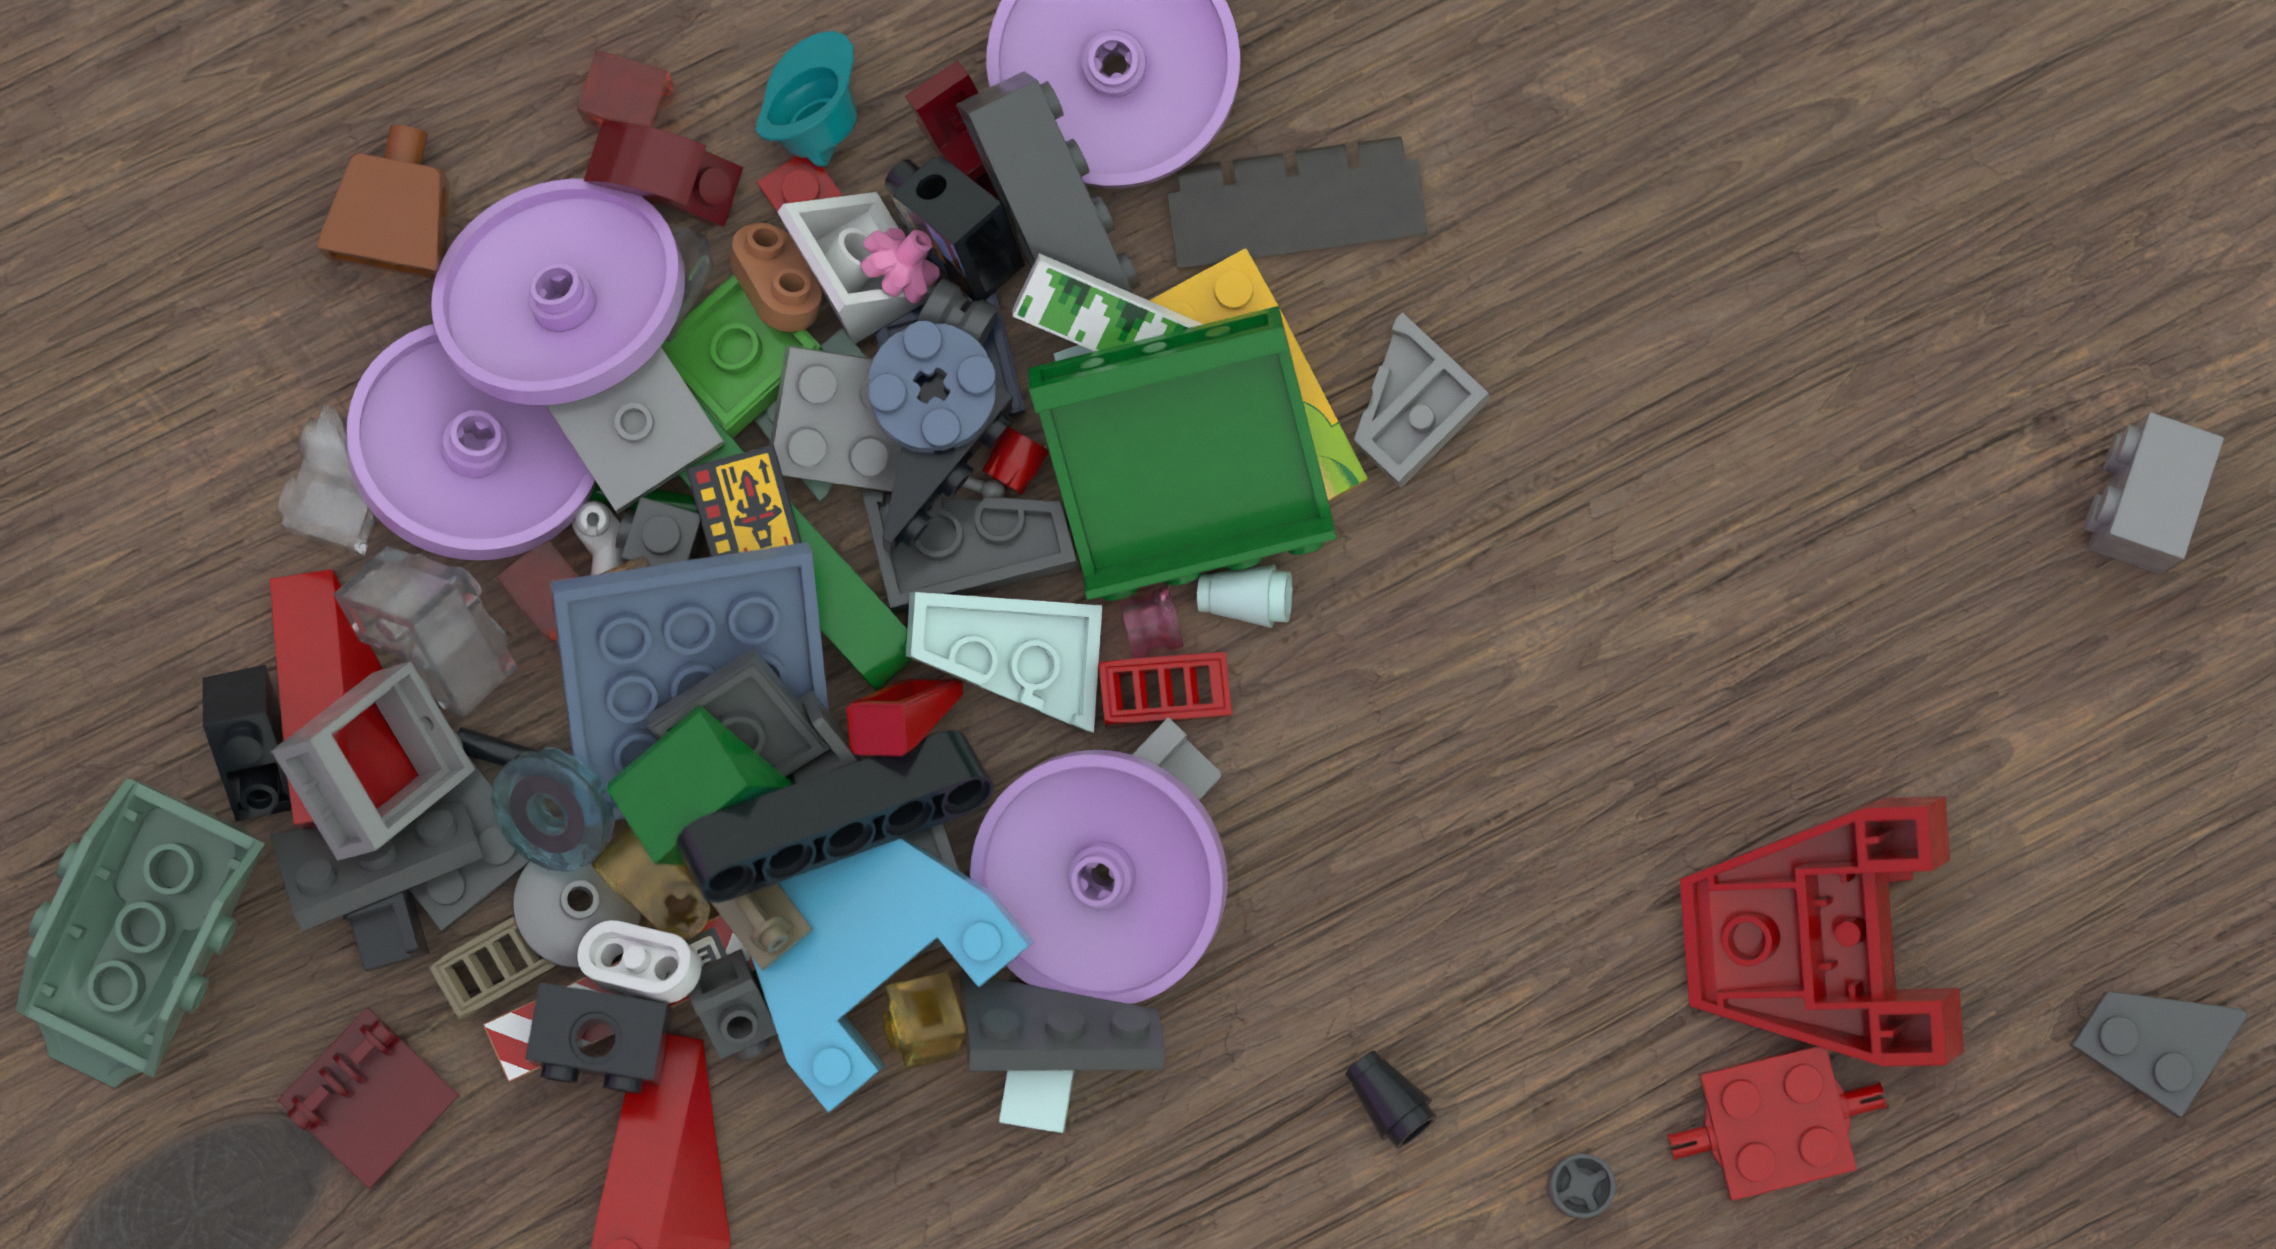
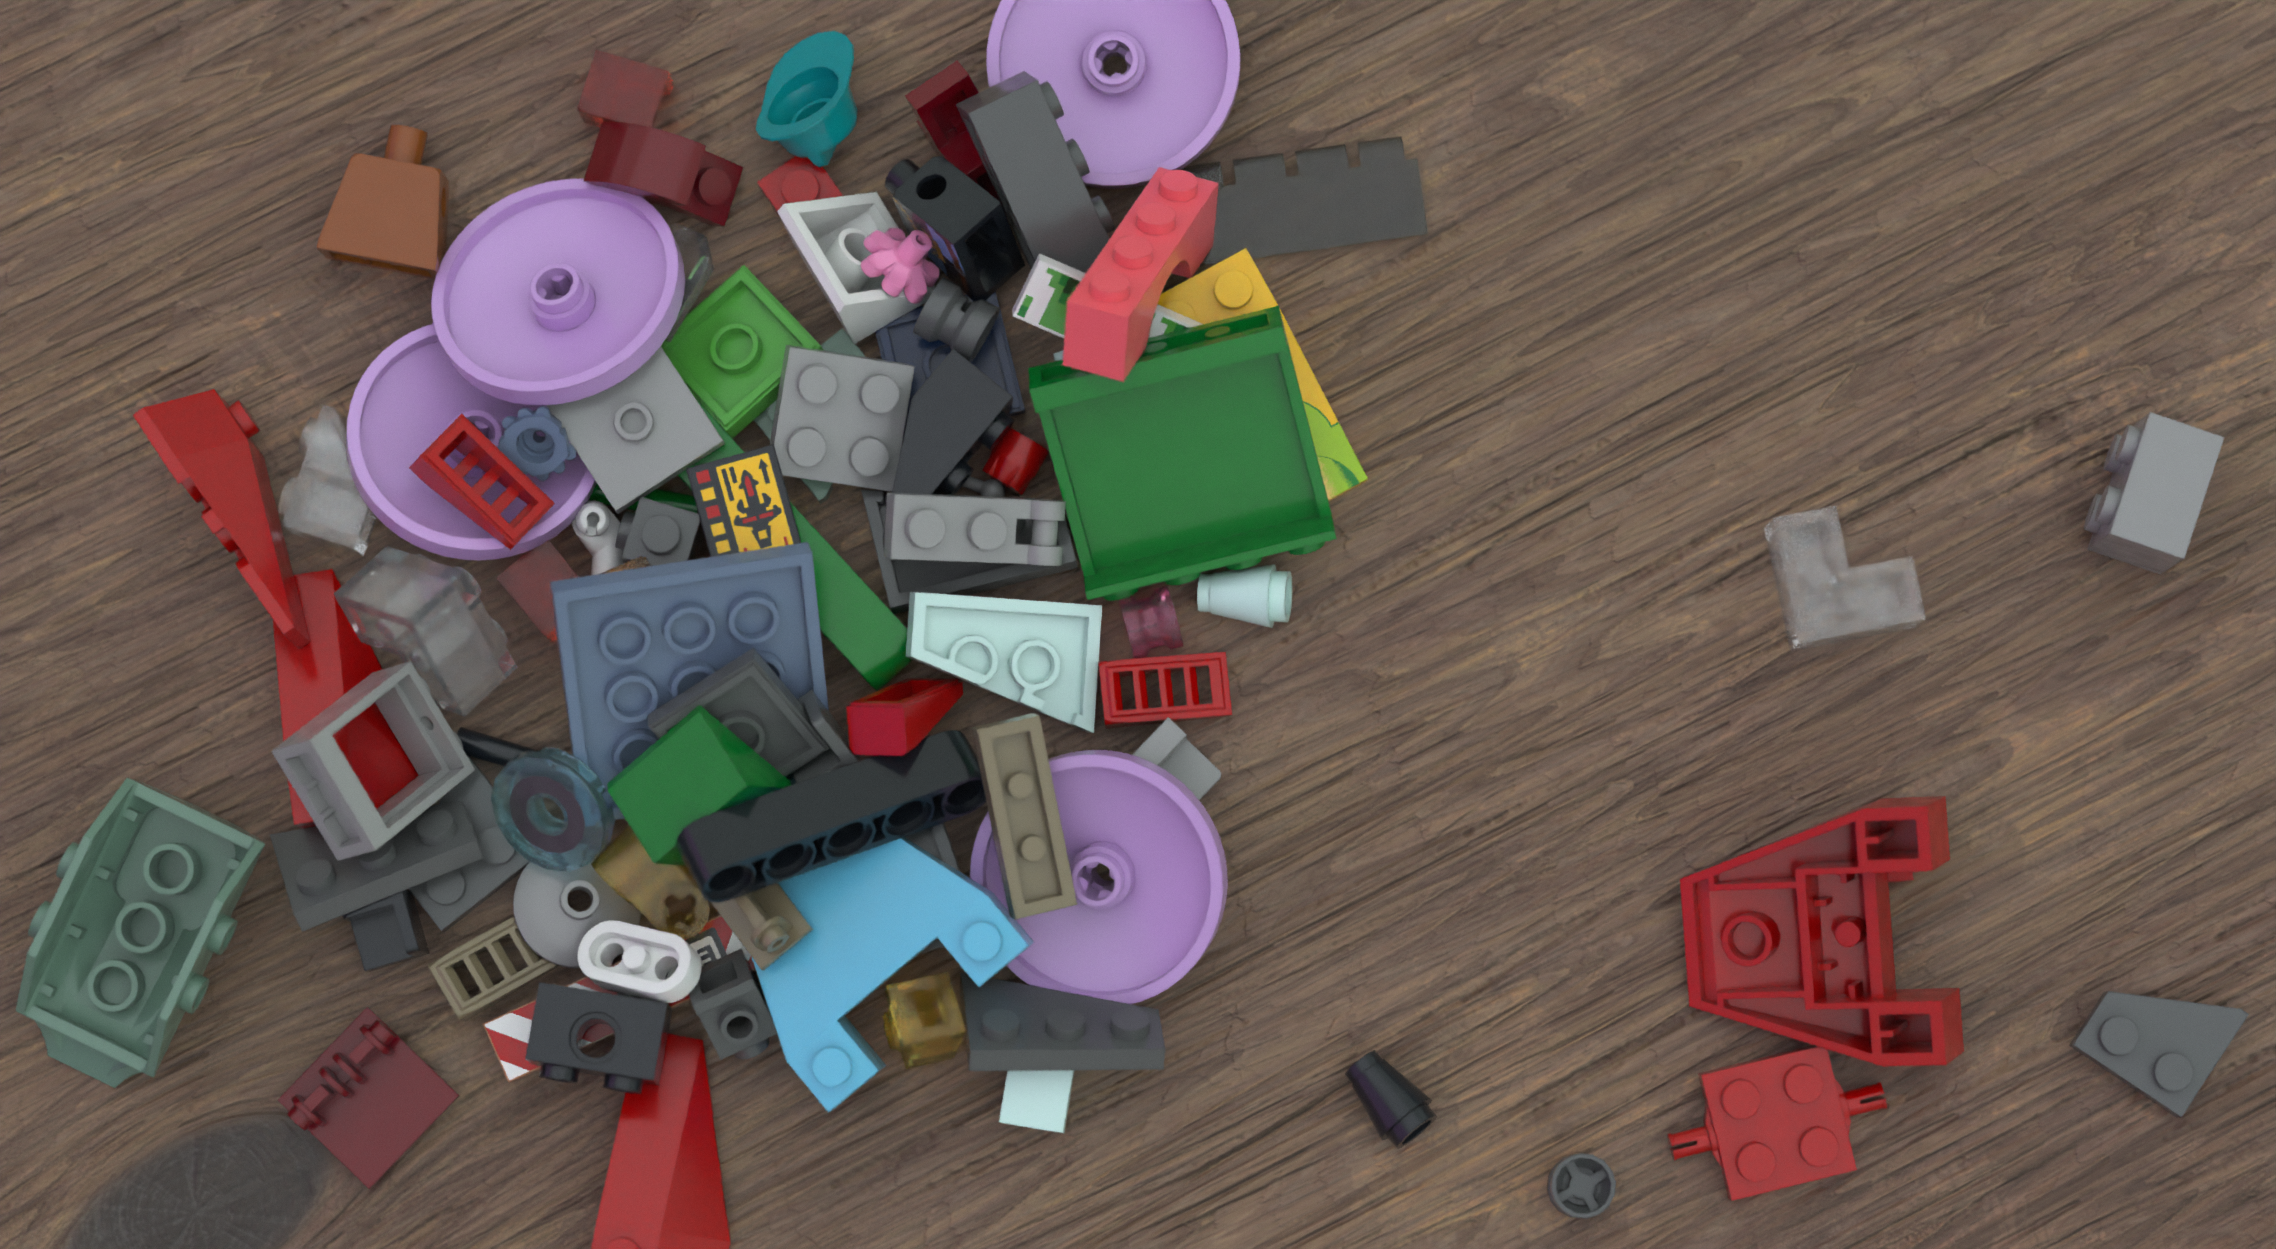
(219, 464): none -> red wedge
(242, 730): black slope -> none
(481, 452): none -> red slope
(532, 452): none -> sand blue animal
(766, 268): nougat plate -> none
(940, 422): sand blue plate -> none
(971, 529): none -> light grey plate
(1024, 816): none -> dark tan plate
(1117, 298): none -> coral arch
(1415, 404): light grey wing -> none
(1826, 598): none -> clear brick

